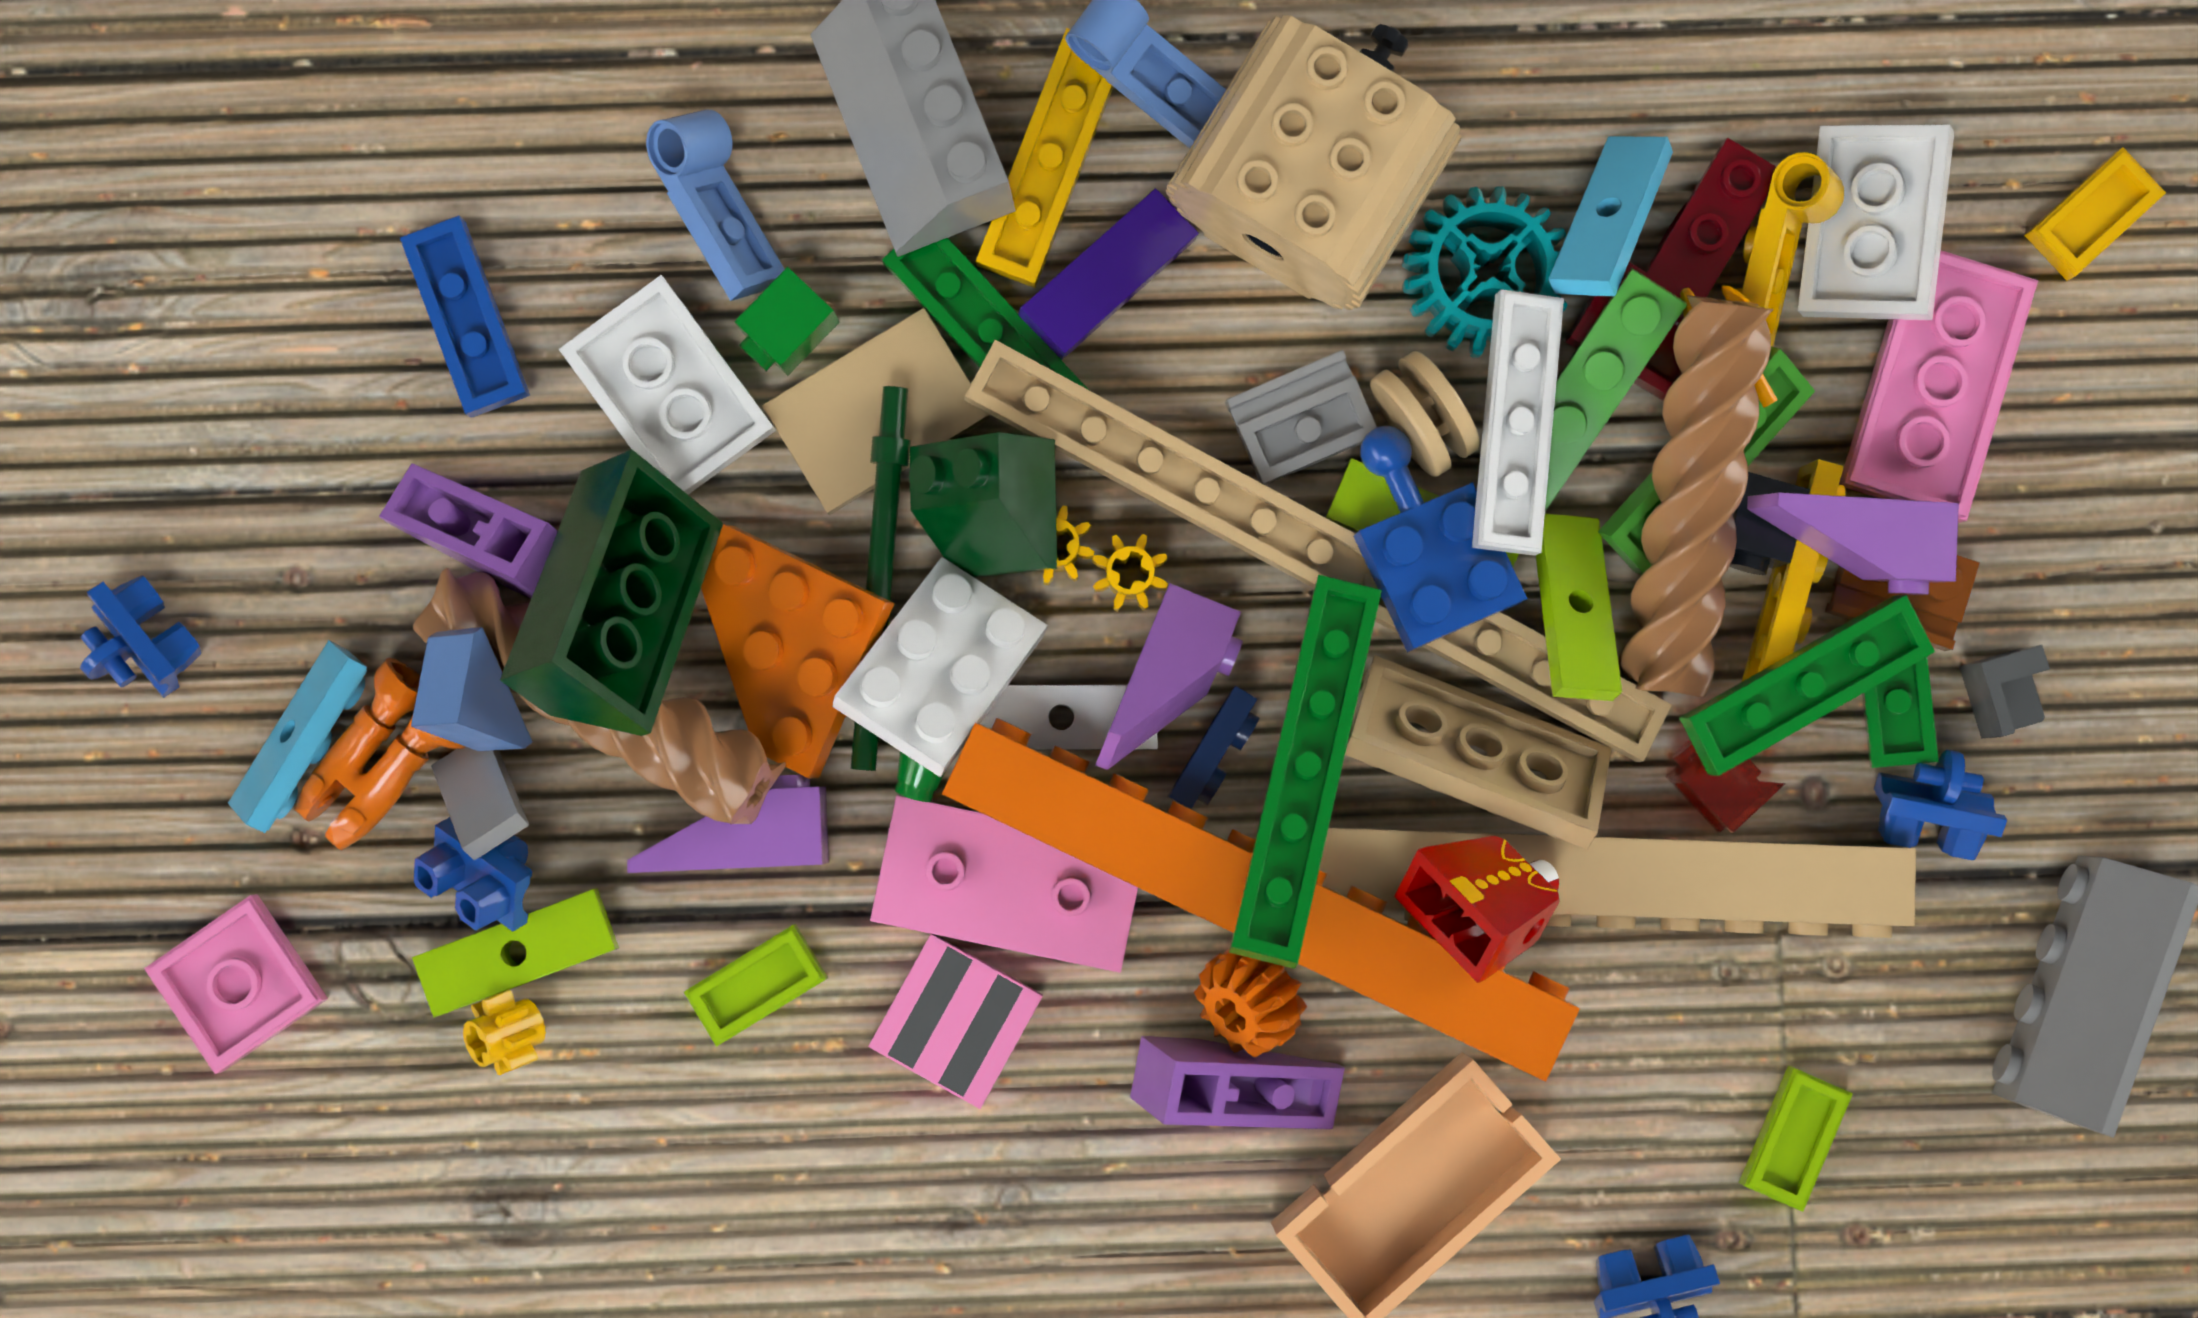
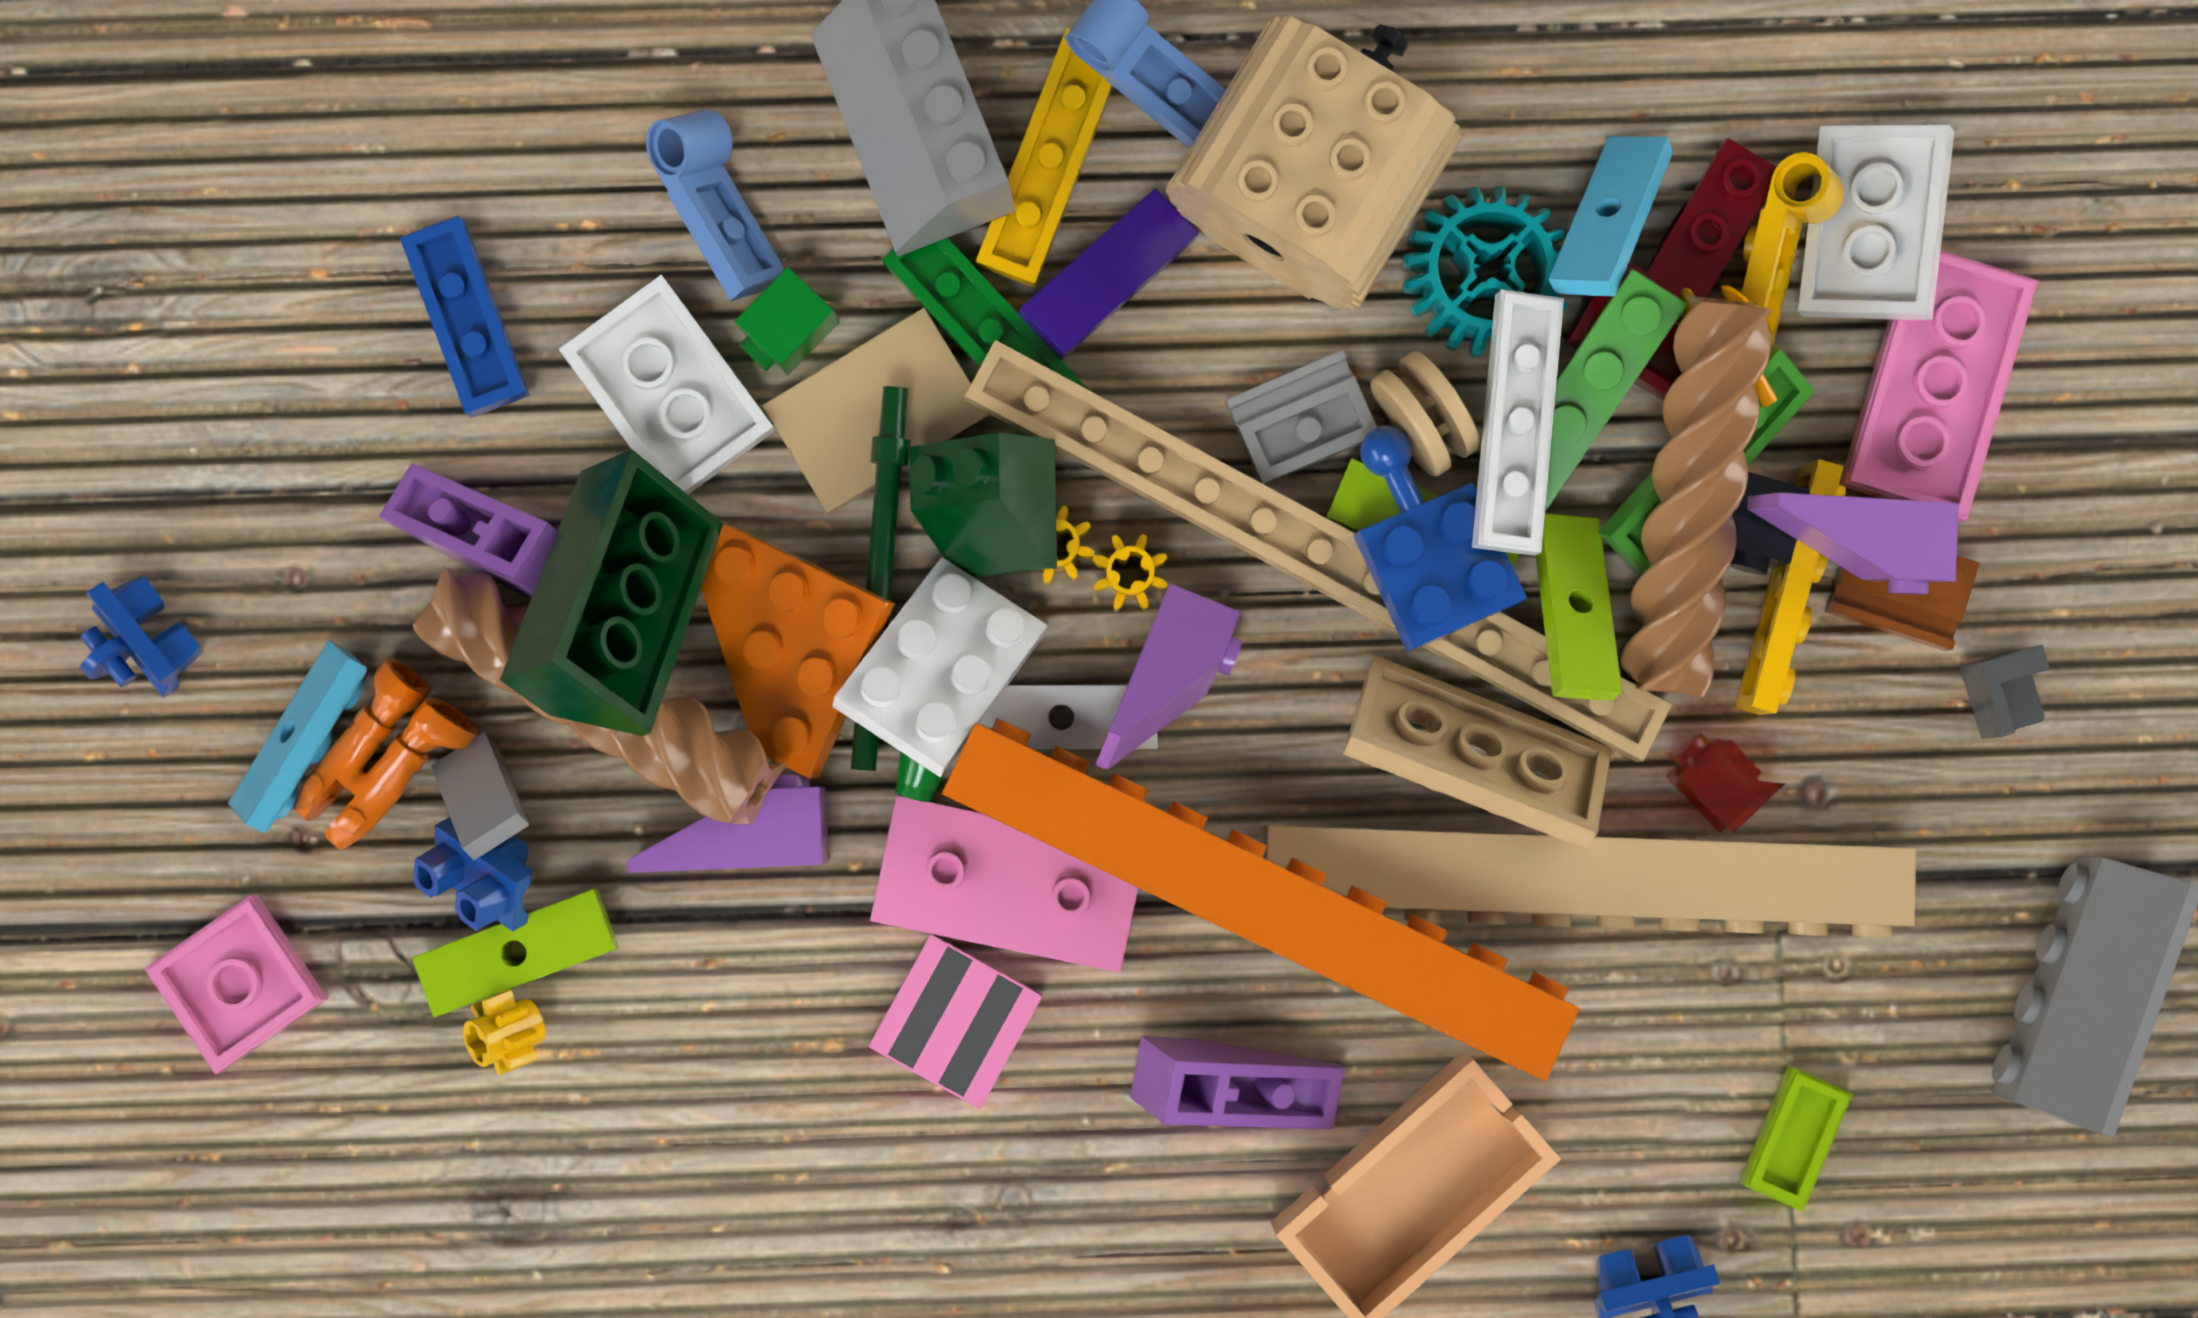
(464, 696): medium blue slope -> none
(755, 985): lime tile -> none
(1229, 727): dark blue plate -> none
(1249, 1002): orange gear -> none
(1305, 773): green plate -> none
(1480, 900): red torso -> none
(1807, 685): green plate -> none
(1901, 719): green plate -> none
(1941, 797): blue hips -> none
(2095, 214): yellow tile -> none

